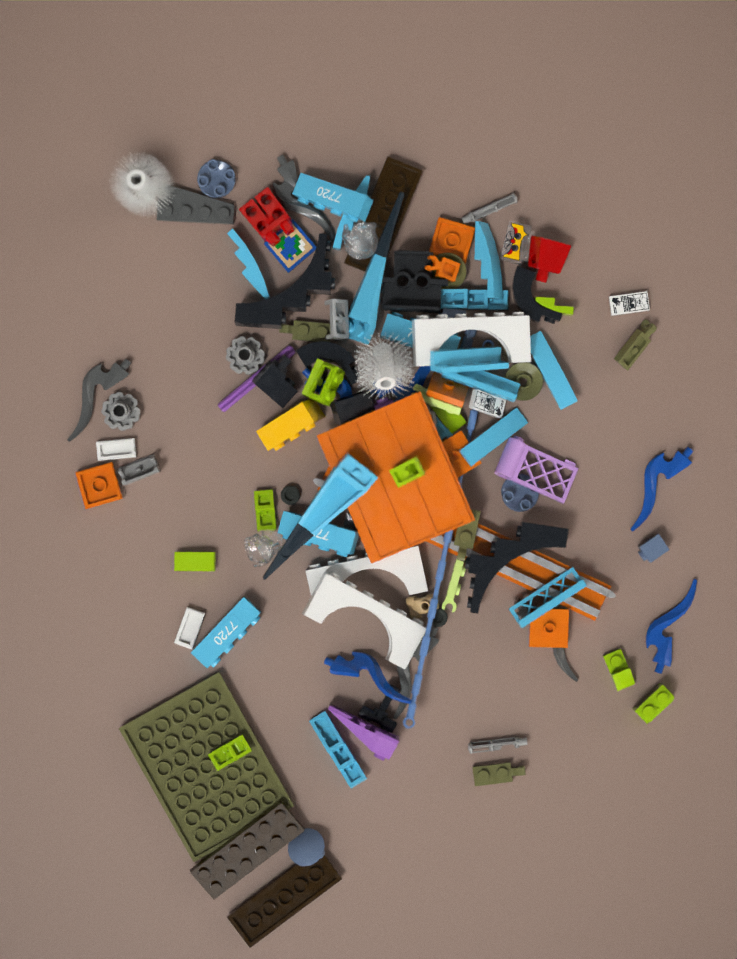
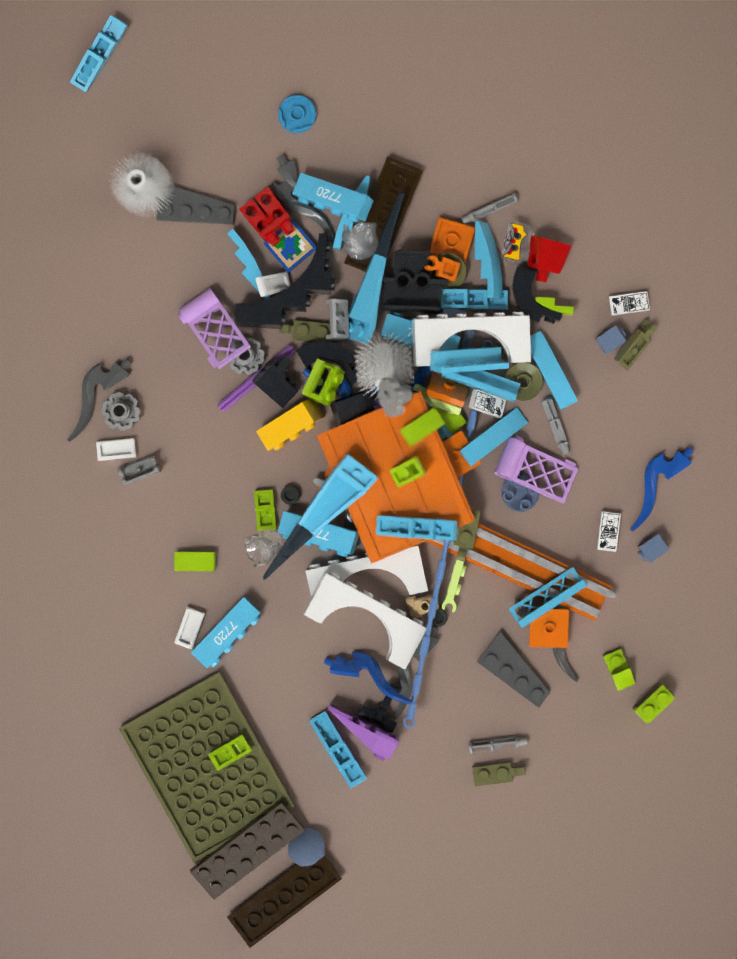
(99, 53): none -> medium azure slope
(99, 485): orange plate -> none
(203, 307): none -> lavender piece
(216, 178): sand blue dish -> none
(273, 283): none -> white tile
(297, 114): none -> dark azure tile
(393, 396): none -> light grey plant
(416, 527): none -> medium azure slope
(422, 427): none -> lime slope
(486, 567): black arch -> none
(508, 666): none -> dark grey wing
(555, 424): none -> light grey piece
(608, 531): none -> white tile
(611, 339): none -> sand blue brick
(654, 633): blue piece -> none

